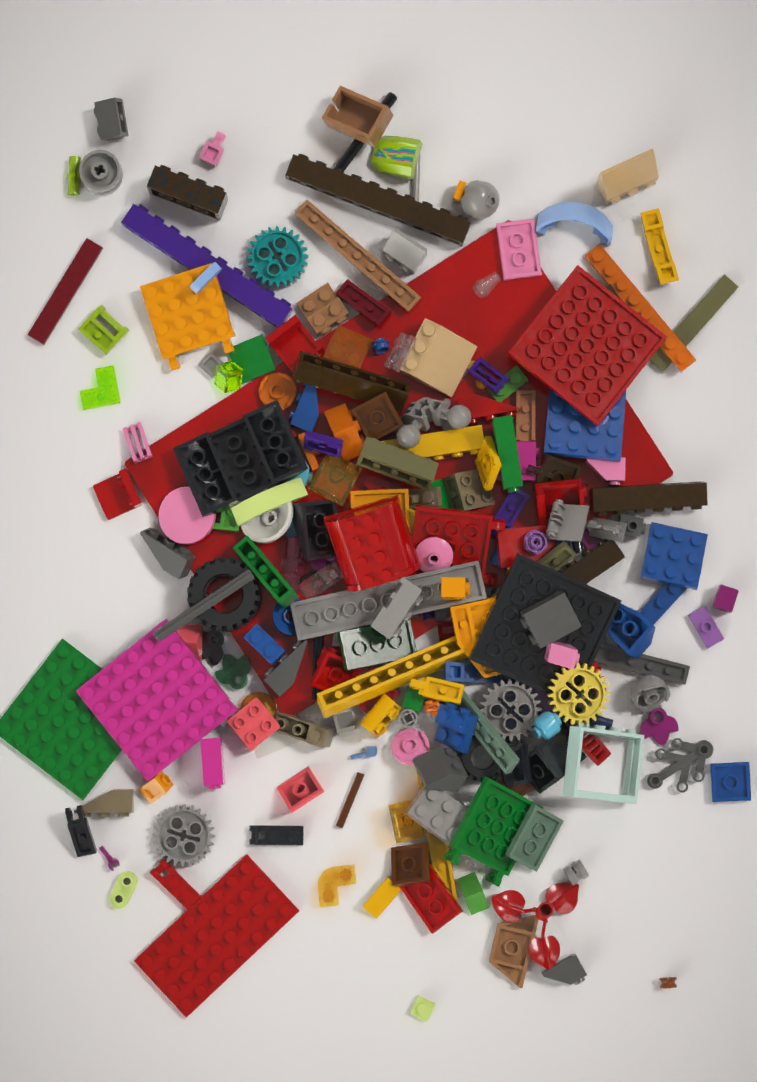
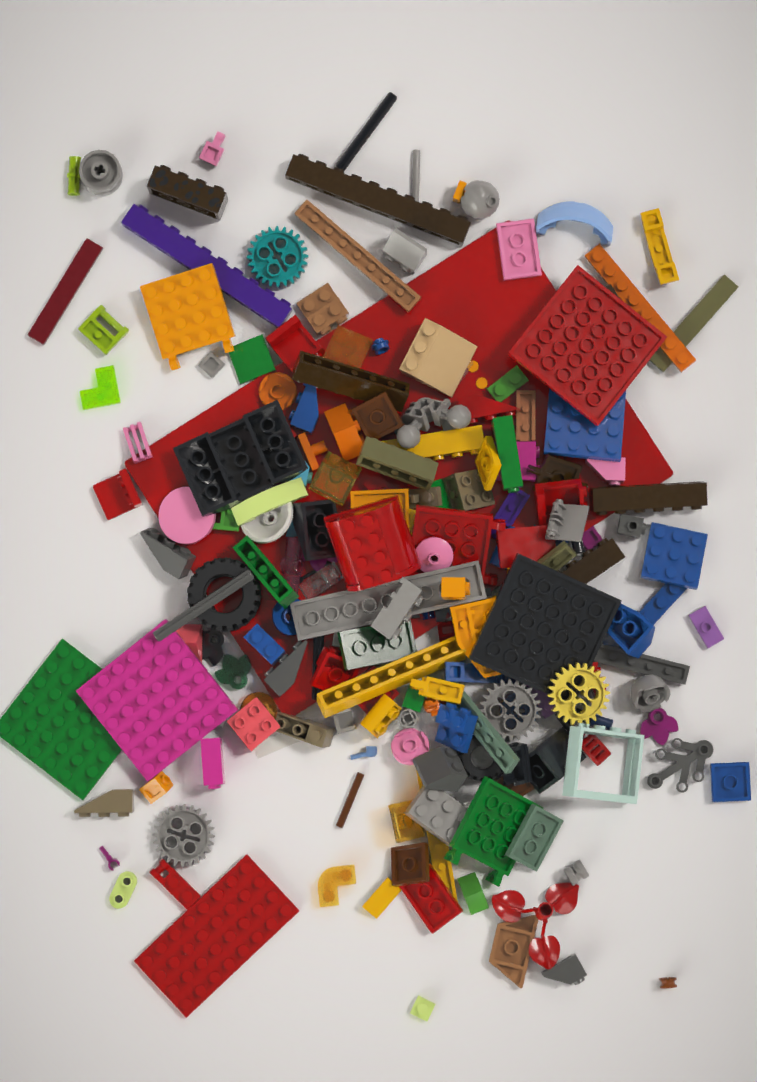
(80, 832): black hinge -> none
(111, 119): dark grey brick -> none
(205, 278): light blue beam -> none
(228, 376): clear neon green panel -> none
(277, 835): black plate -> none
(300, 789): coral slope -> none
(323, 444): dark purple tile -> none
(357, 116): medium nougat piece -> none
(363, 303): dark red plate -> none
(396, 156): lime slope -> none
(399, 352): clear plate -> none
(485, 285): clear cone -> none
(500, 385): dark purple tile -> none
(541, 544): medium lavender plate -> none
(546, 725): medium azure head -> none
(550, 619): dark grey brick -> none
(562, 654): bright pink slope -> none
(606, 529): light grey hinge -> none
(628, 177): tan slope -> none
(725, 598): magenta panel -> none

